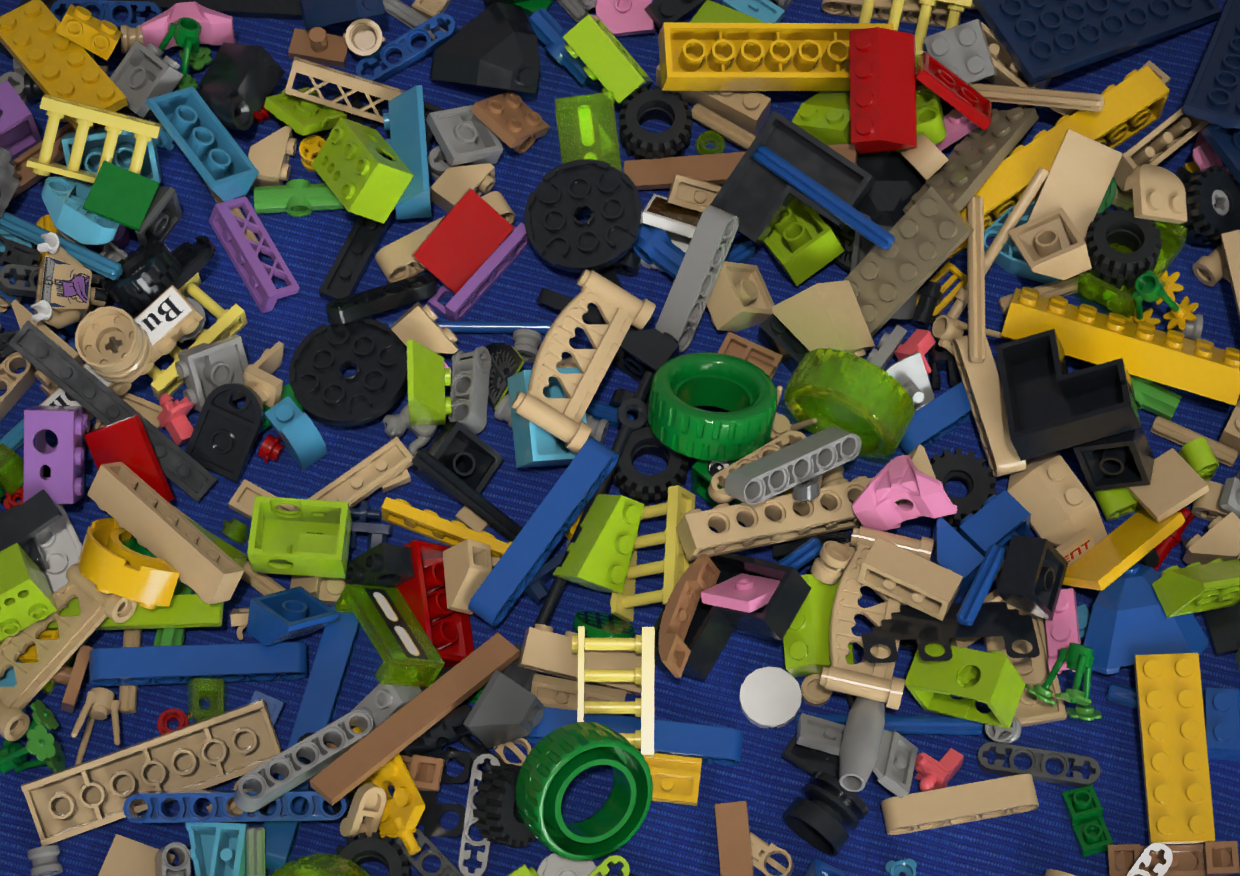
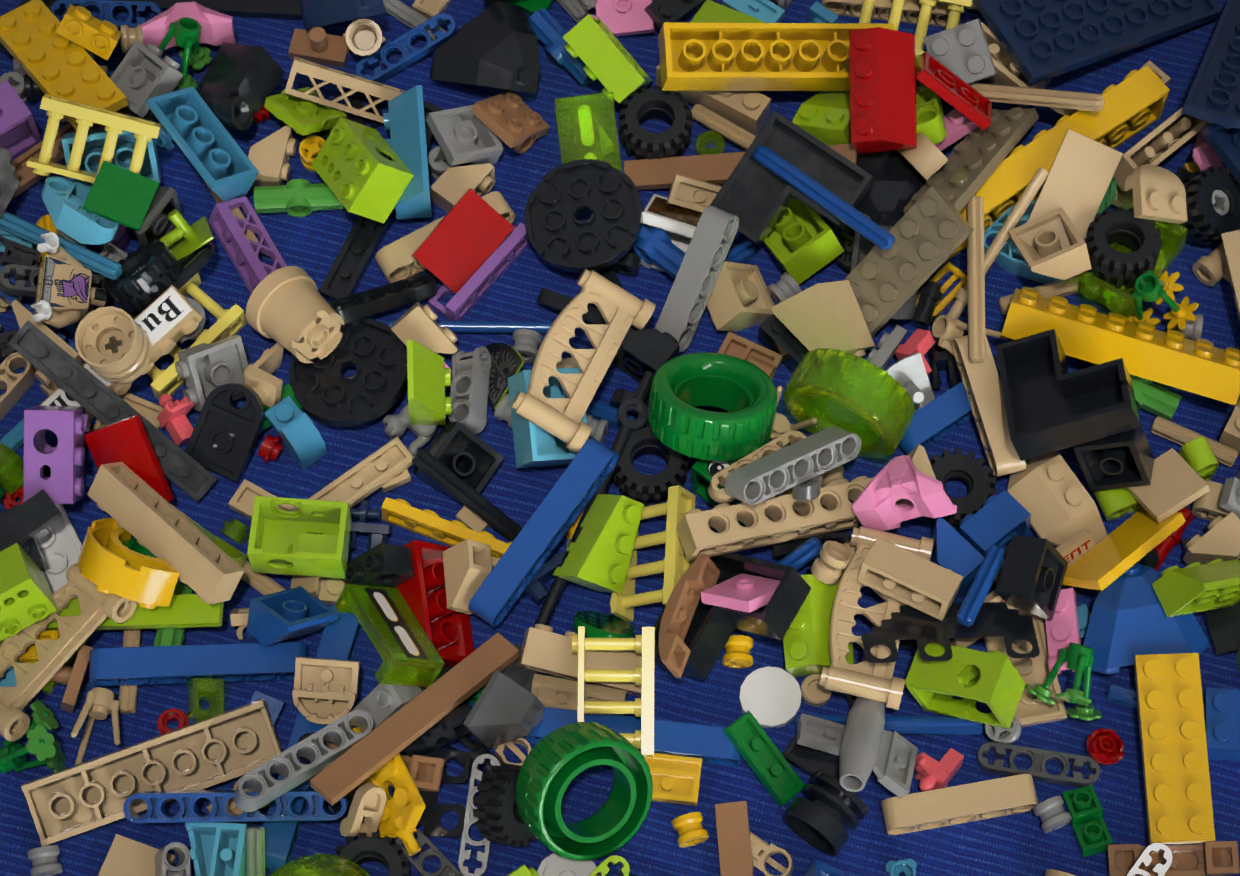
(186, 238): none -> lime shield
(294, 314): none -> tan piece
(325, 688): none -> tan slope
(690, 829): none -> yellow wheel
(738, 652): none -> yellow wheel
(764, 758): none -> green tile
(784, 288): none -> light grey wheel
(821, 14): none -> dark azure plate
(1052, 814): none -> light grey wheel
(1105, 746): none -> red plate

